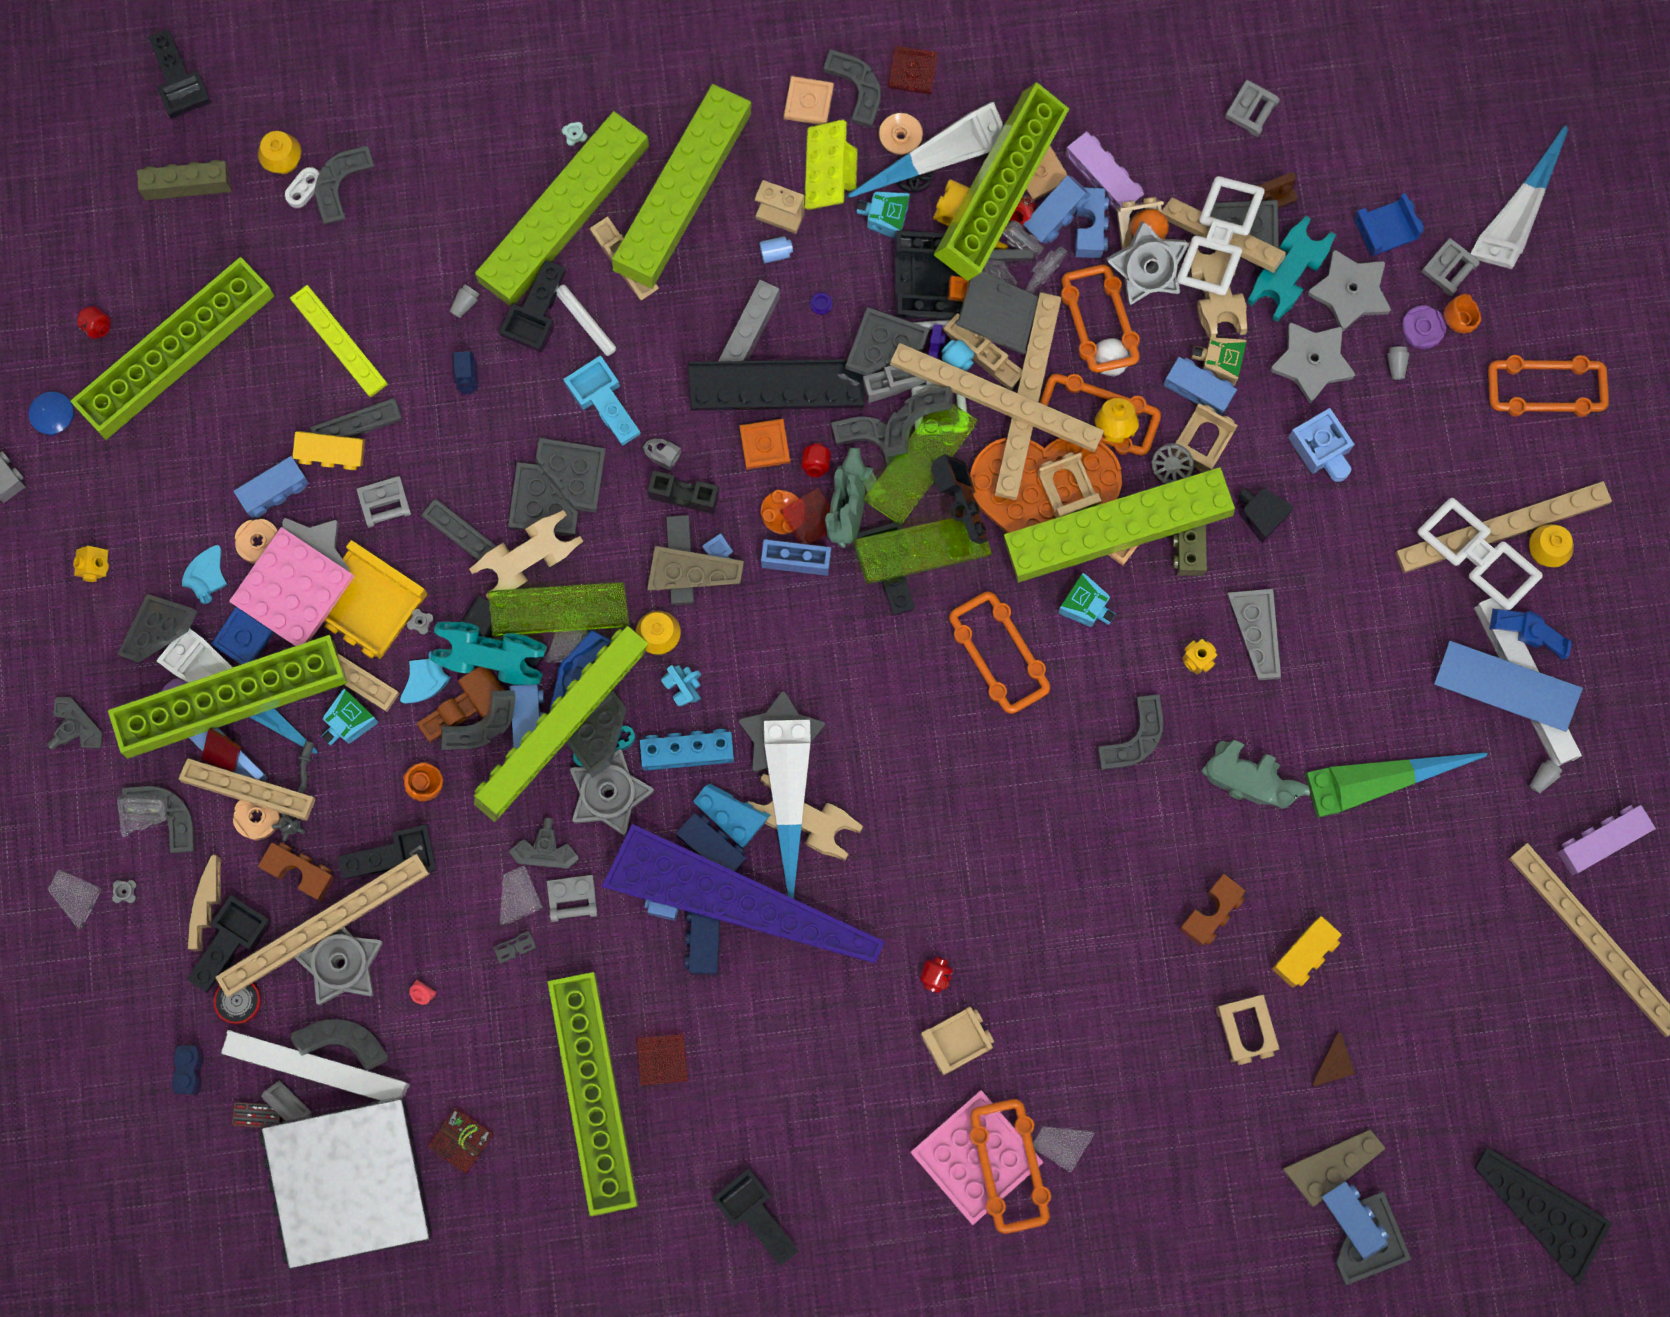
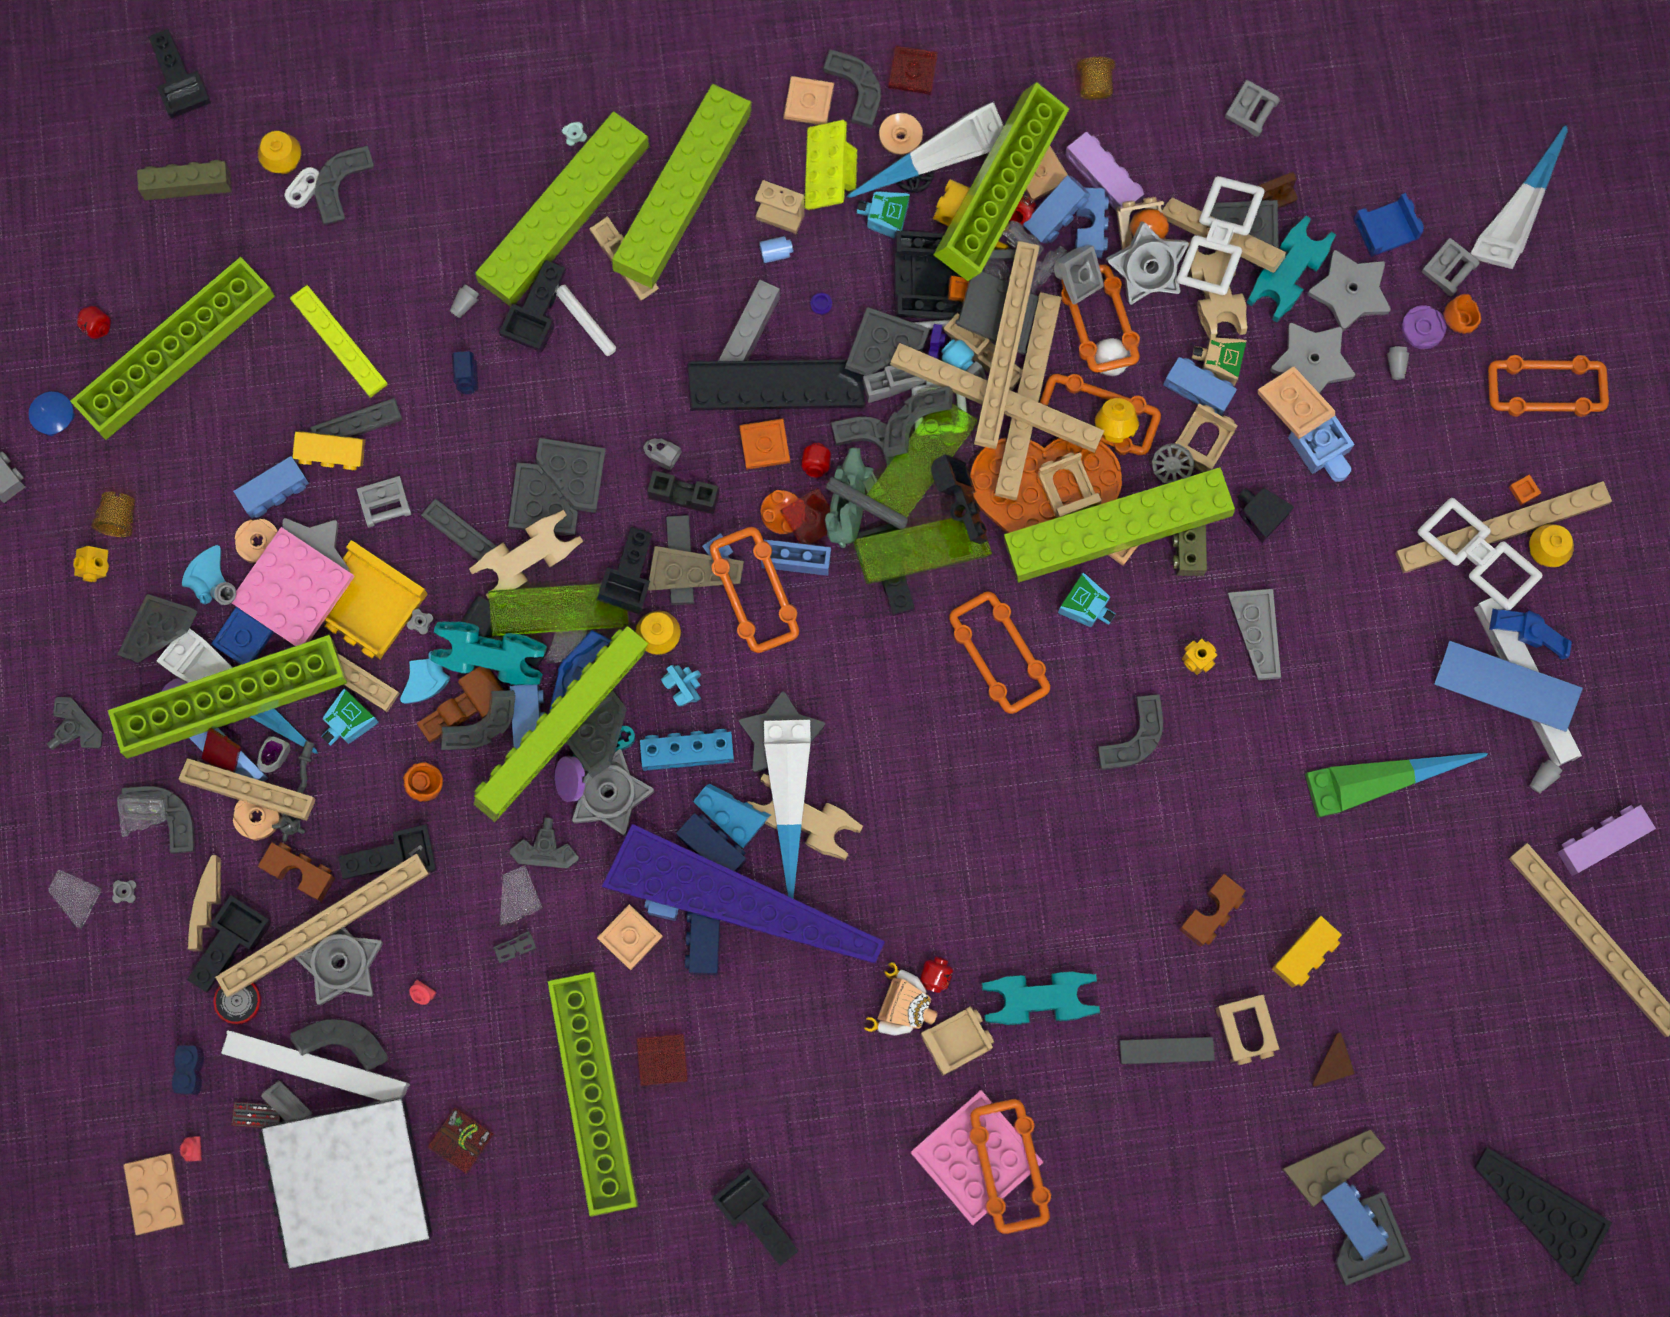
(114, 515): none -> clear yellow piece
(154, 1194): none -> light nougat plate
(191, 1149): none -> coral plate
(227, 592): none -> light grey cone
(272, 754): none -> rock
(569, 779): none -> medium lavender tile
(572, 890): light grey plate -> none
(594, 386): medium azure plate -> none
(623, 586): none -> black plate
(629, 937): none -> light nougat plate
(762, 551): none -> orange bar
(866, 503): none -> dark grey axle
(904, 1005): none -> torso
(977, 369): none -> light grey piece
(1006, 345): none -> tan plate
(1022, 999): none -> teal piece
(1062, 1145): clear wing -> none
(1079, 273): none -> light grey slope
(1096, 77): none -> clear yellow piece
(1166, 1050): none -> dark grey tile
(1249, 780): sand green animal -> none
(1296, 402): none -> light nougat plate
(1524, 490): none -> orange tile

